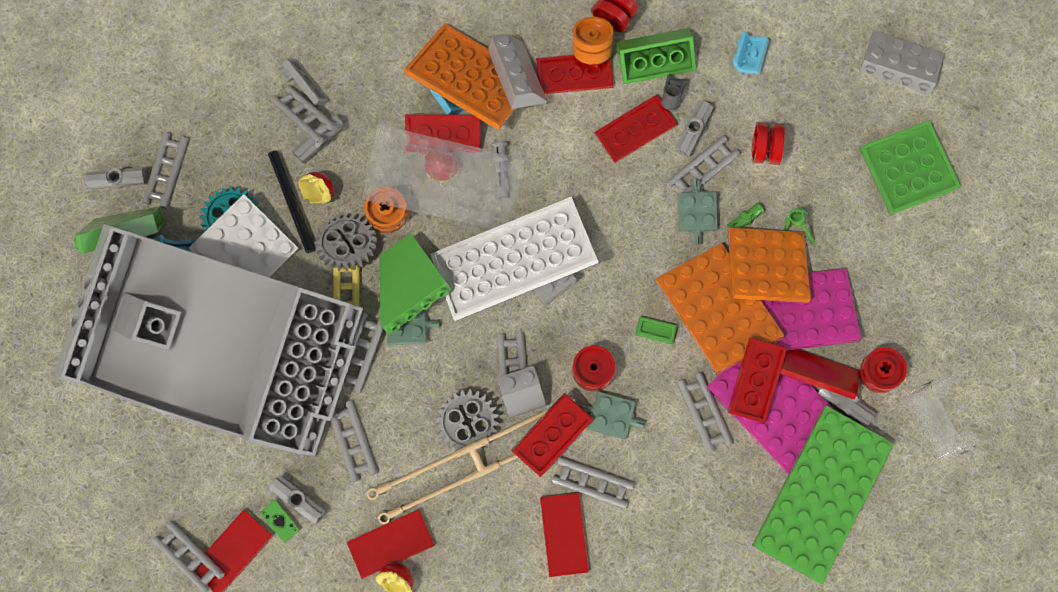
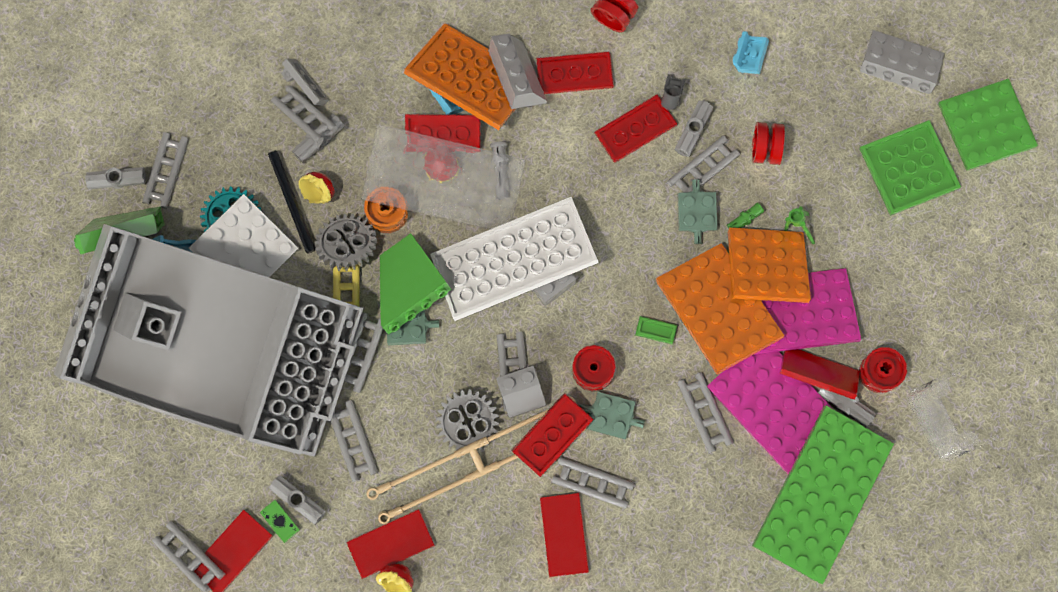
(592, 40): orange wheel -> none
(656, 56): bright green slope -> none
(757, 380): red tile -> none
(987, 124): none -> bright green plate

